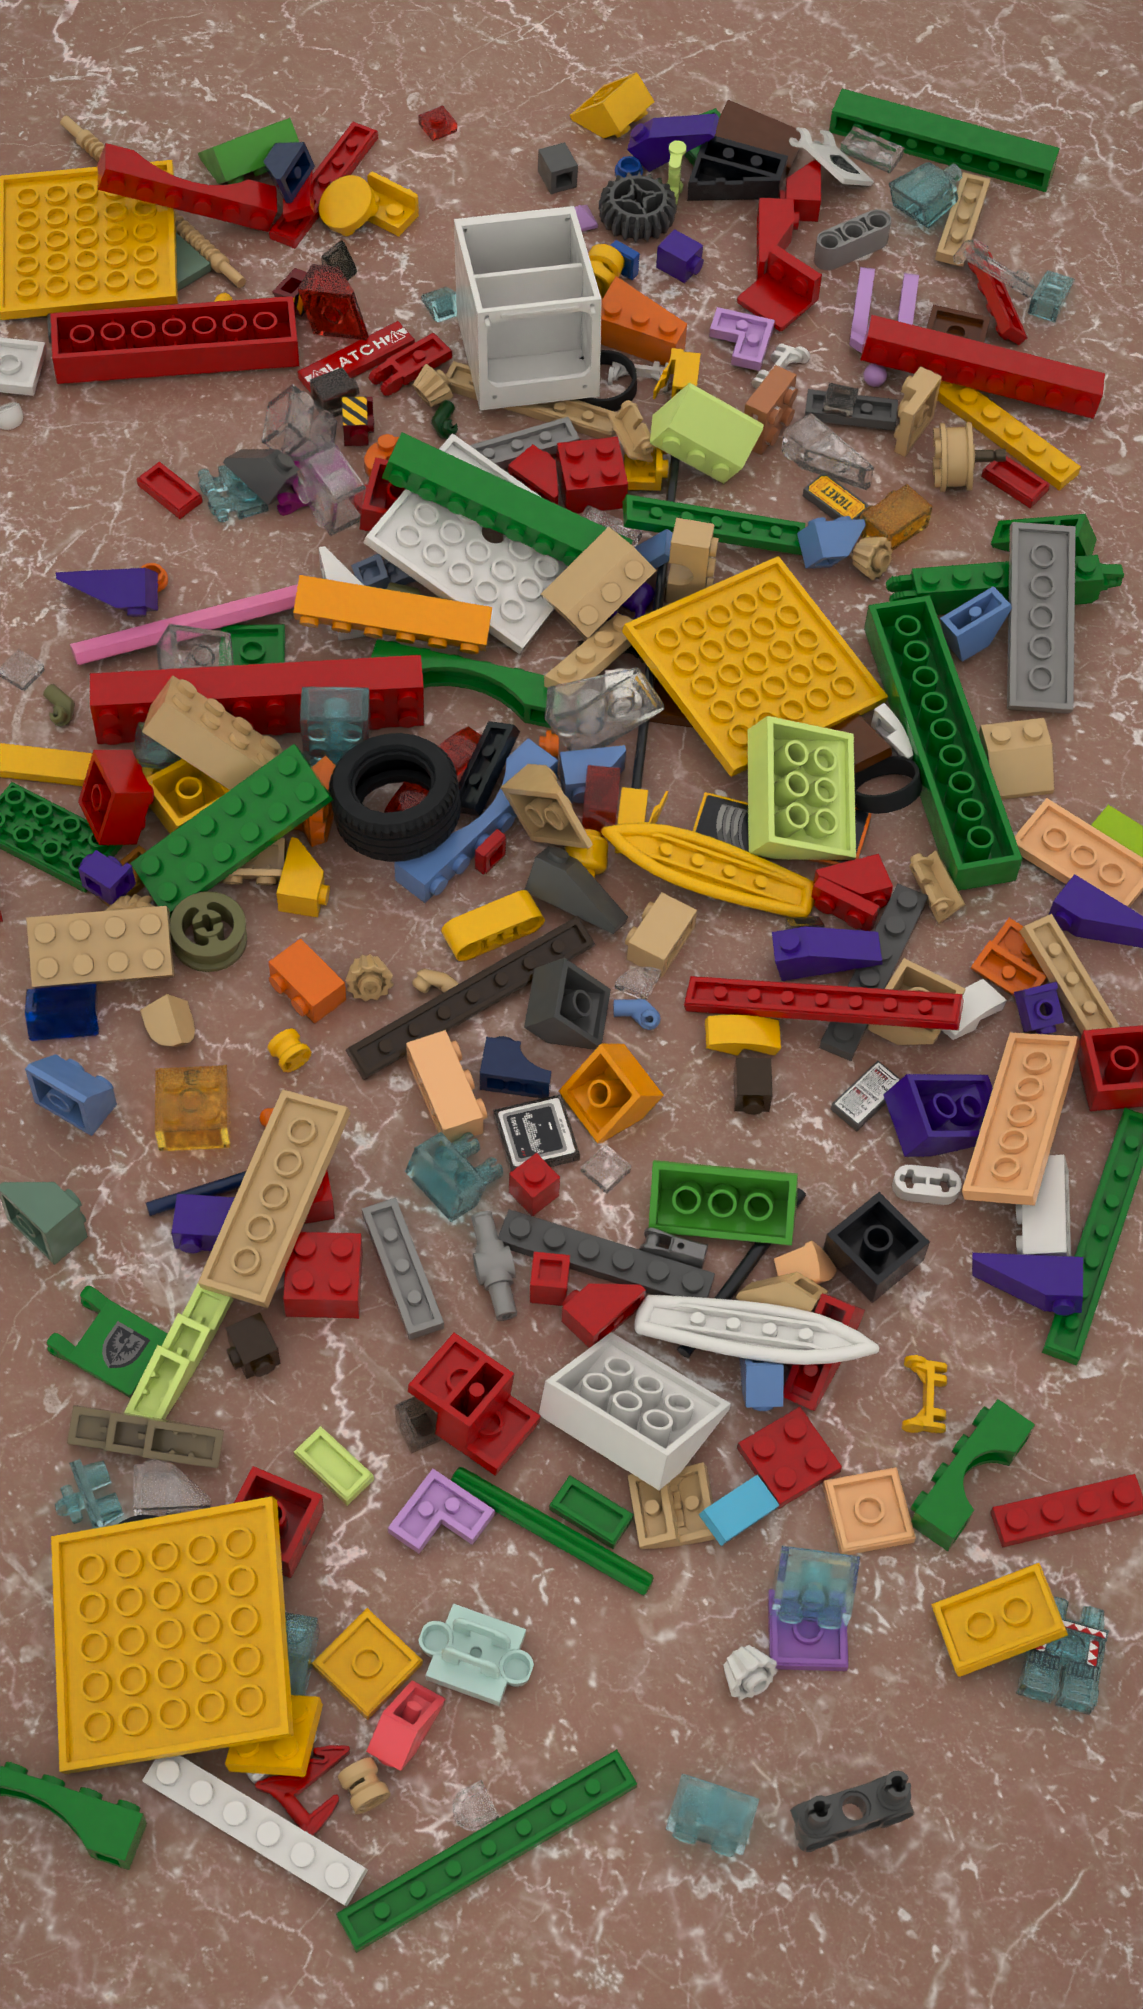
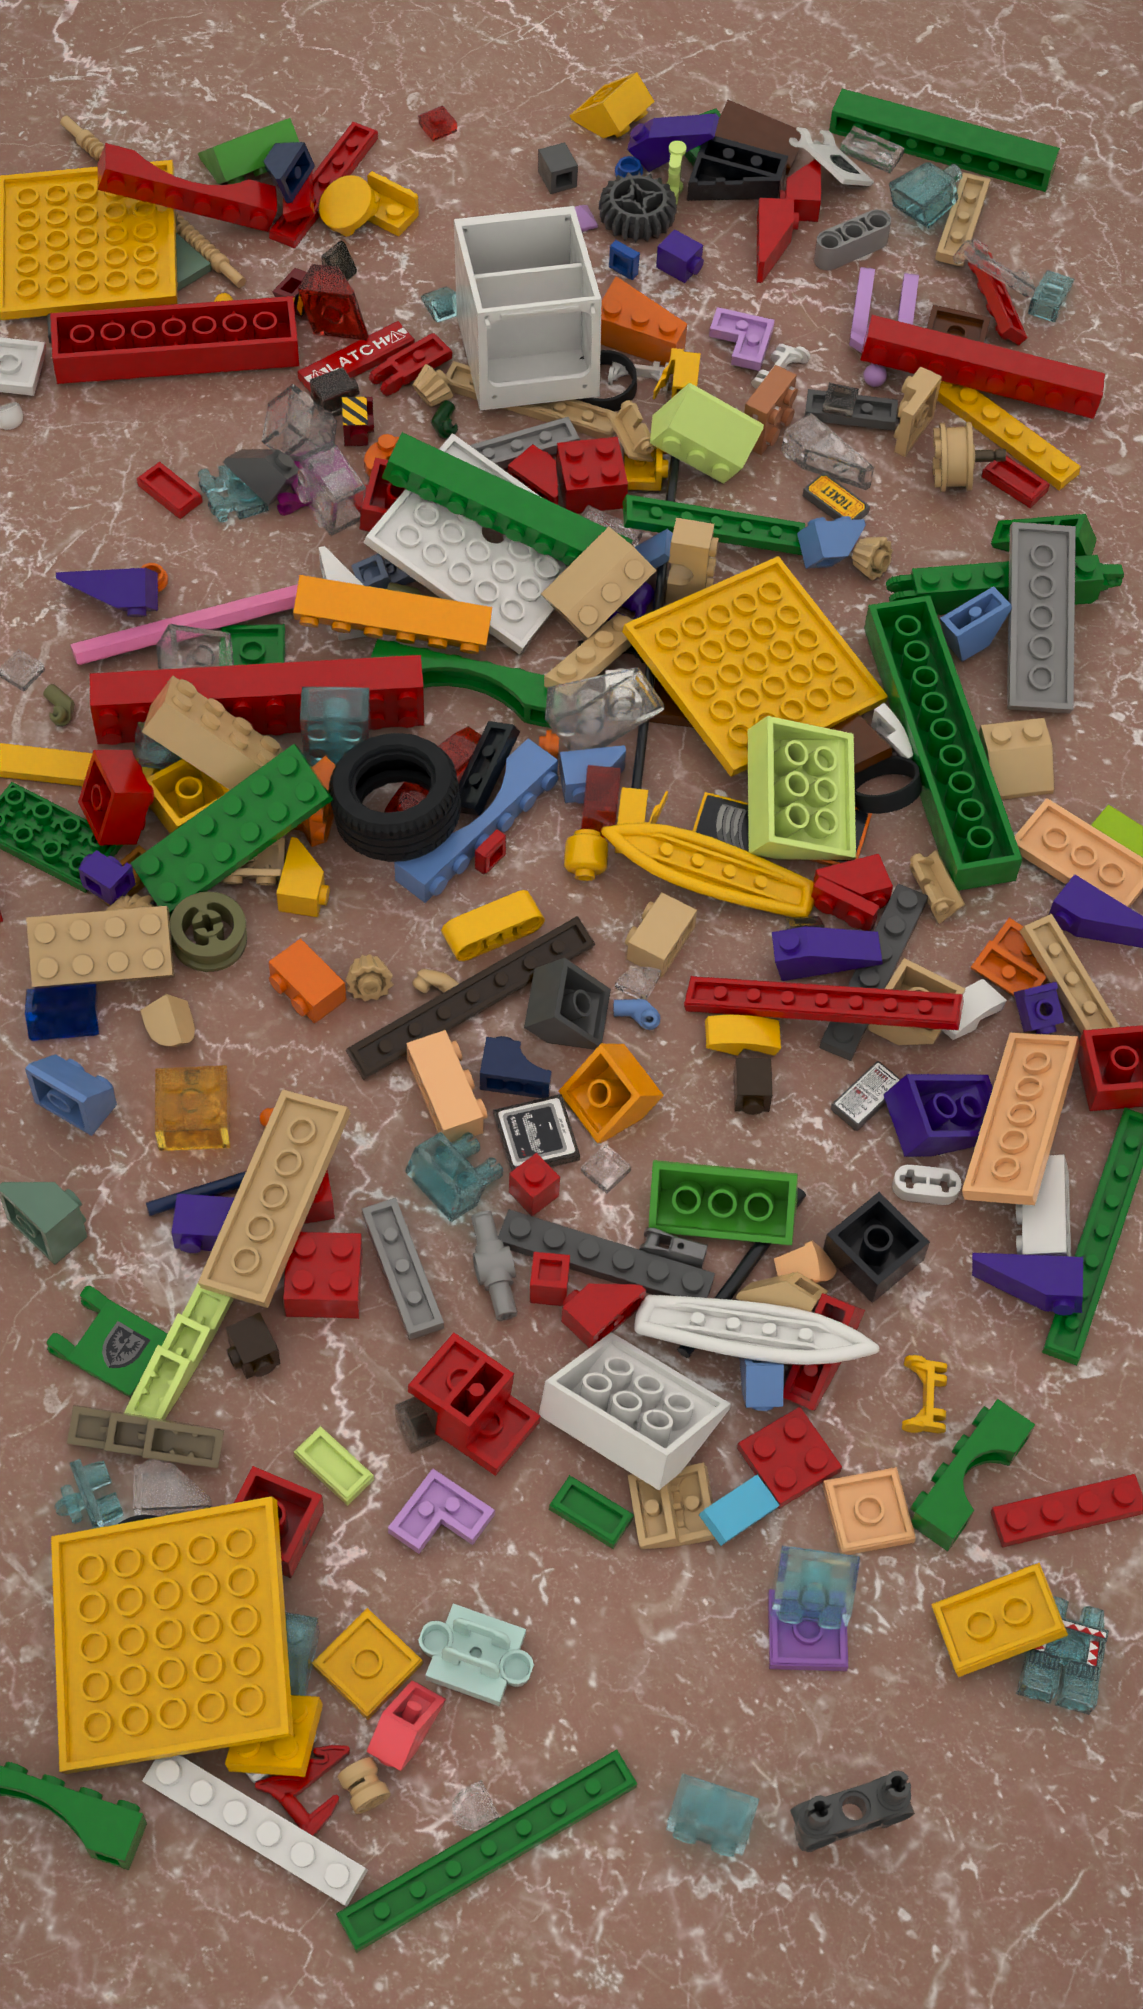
(289, 1050): yellow wheel -> none
(544, 807): tan slope -> none
(555, 1532): green axle -> none
(572, 888): dark grey slope -> none
(606, 264): yellow wheel -> none
(749, 1672): white piece -> none
(784, 289): red bracket -> none
(897, 516): clear yellow brick -> none

